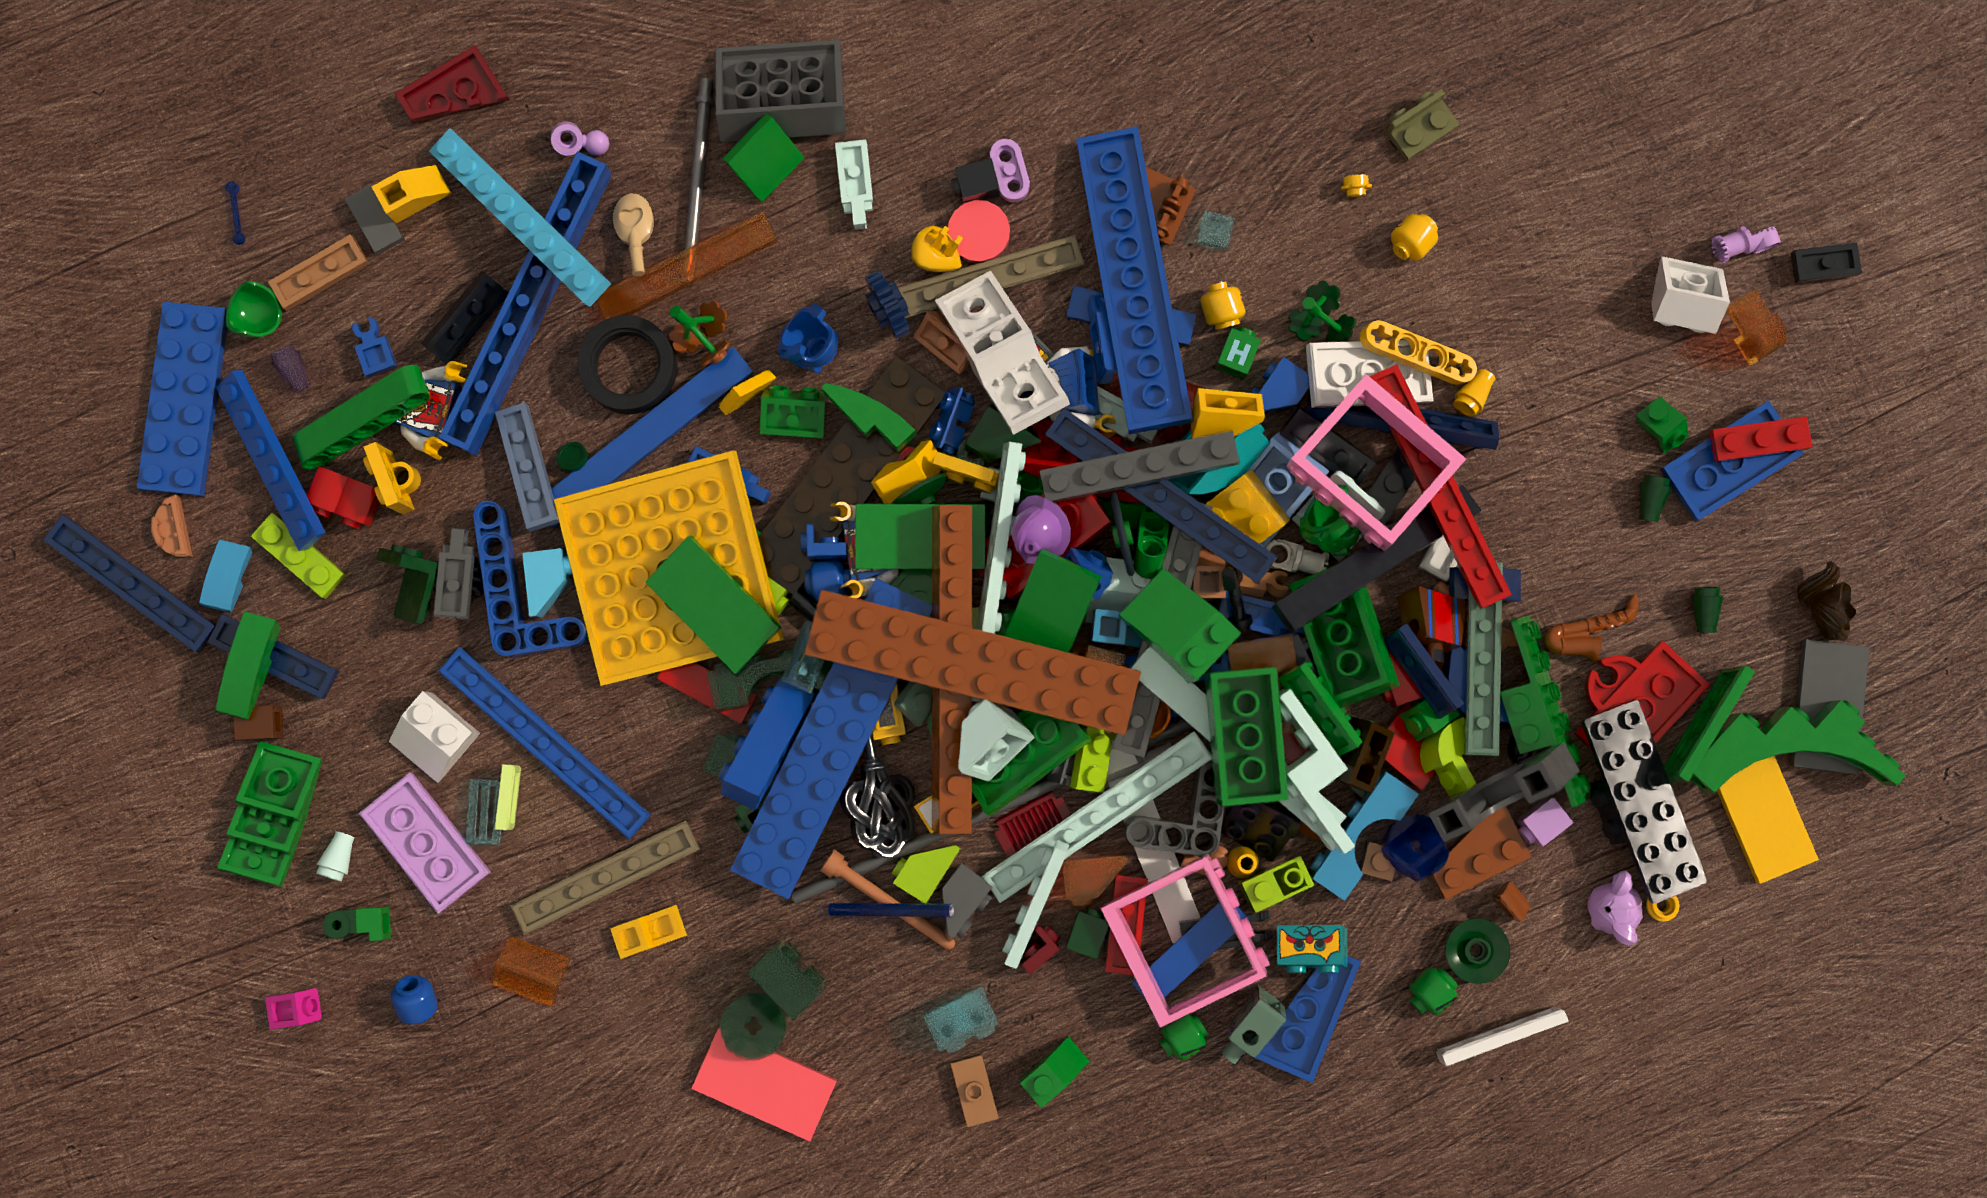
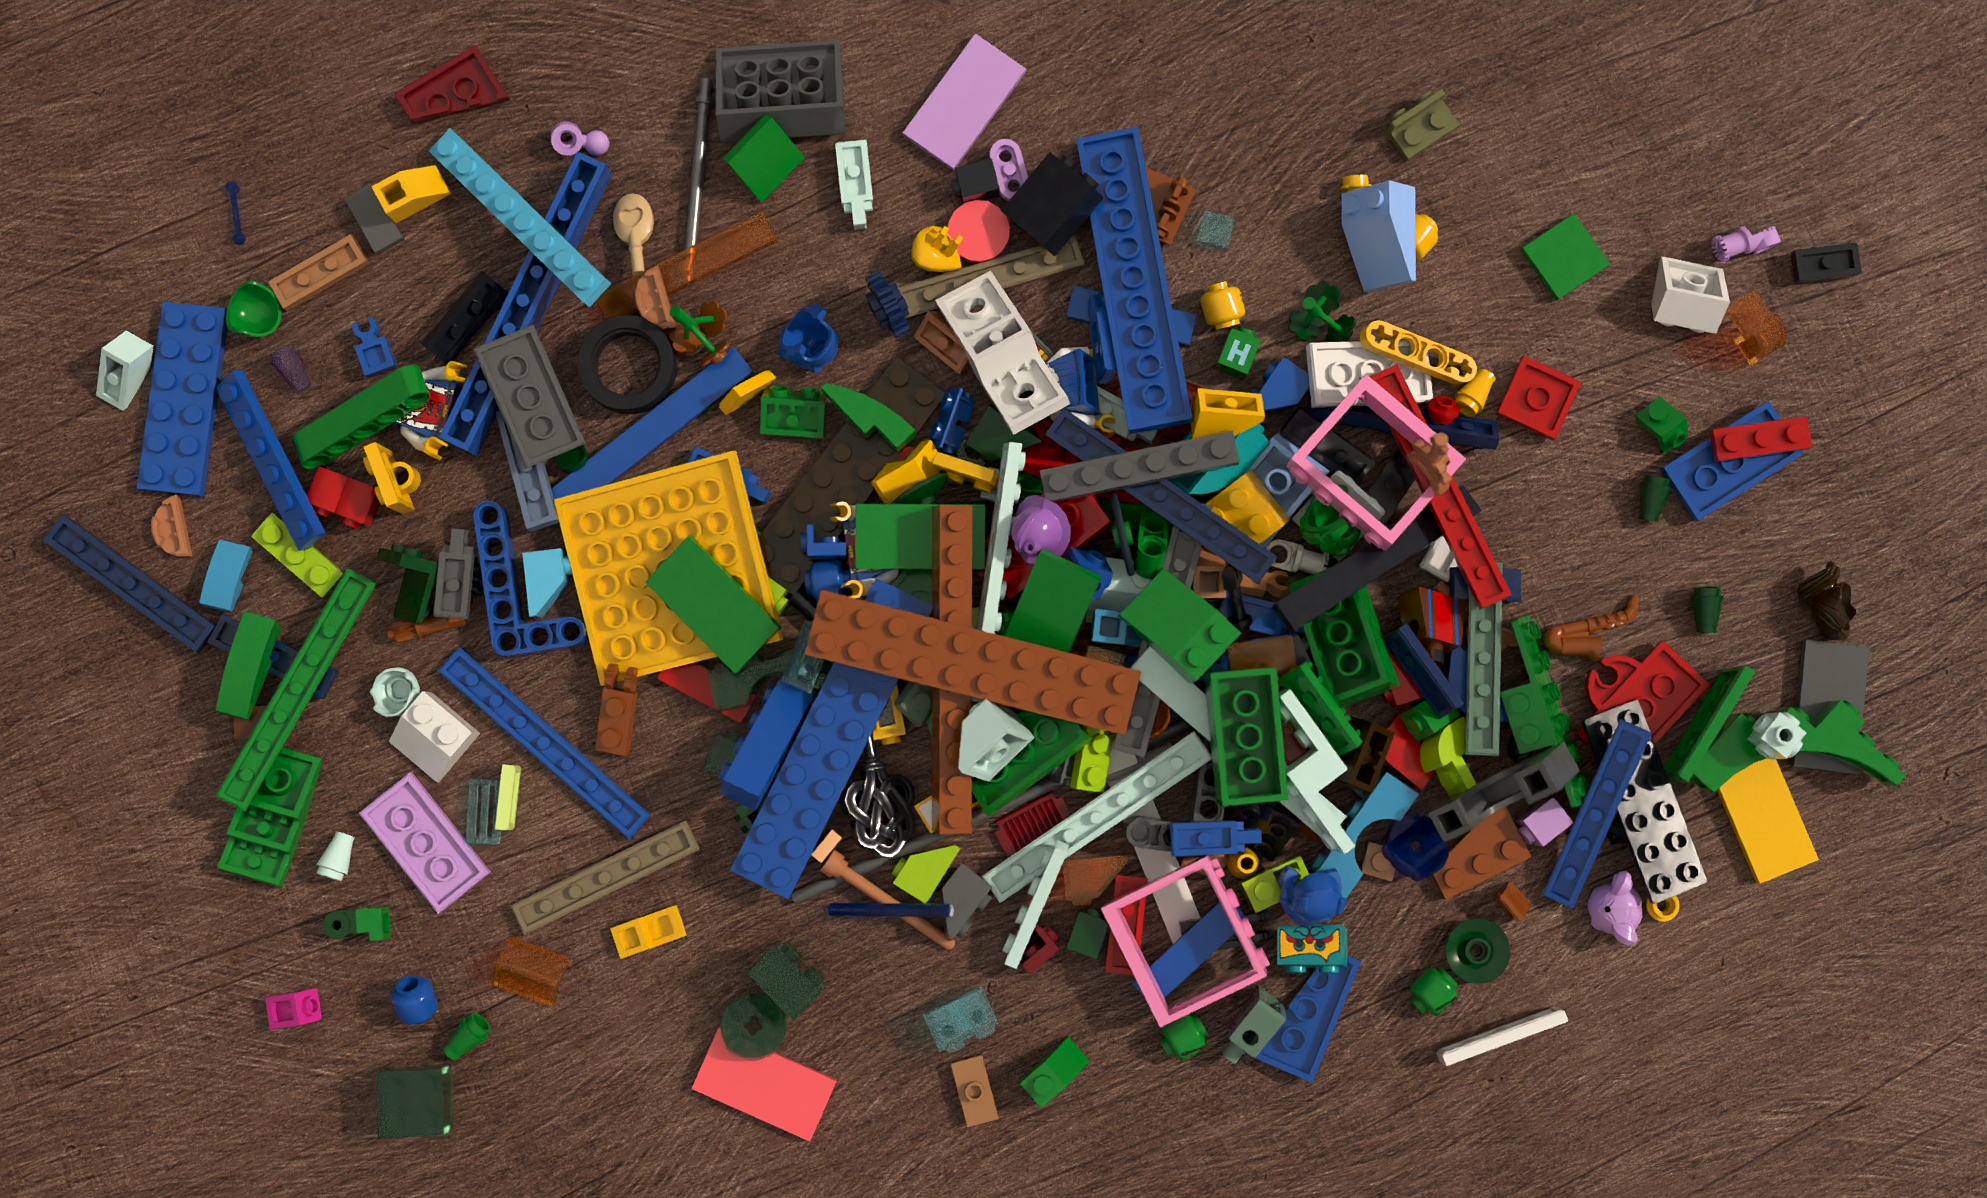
(123, 369): none -> light aqua slope
(296, 690): none -> green tile
(394, 691): none -> light aqua hair
(406, 630): none -> dark orange piece
(414, 1101): none -> clear green brick
(468, 1034): none -> green cone
(529, 396): none -> dark grey tile
(617, 712): none -> dark orange hinge
(653, 299): none -> nougat tile
(827, 845): none -> light nougat tile
(964, 102): none -> lavender tile
(1053, 202): none -> black brick
(1211, 837): none -> blue hinge
(1314, 898): none -> blue helmet
(1381, 233): none -> light blue slope
(1432, 461): none -> nougat piece
(1443, 410): none -> red plate
(1538, 398): none -> red plate
(1565, 257): none -> green tile
(1597, 813): none -> blue tile
(1767, 738): none -> light aqua brick

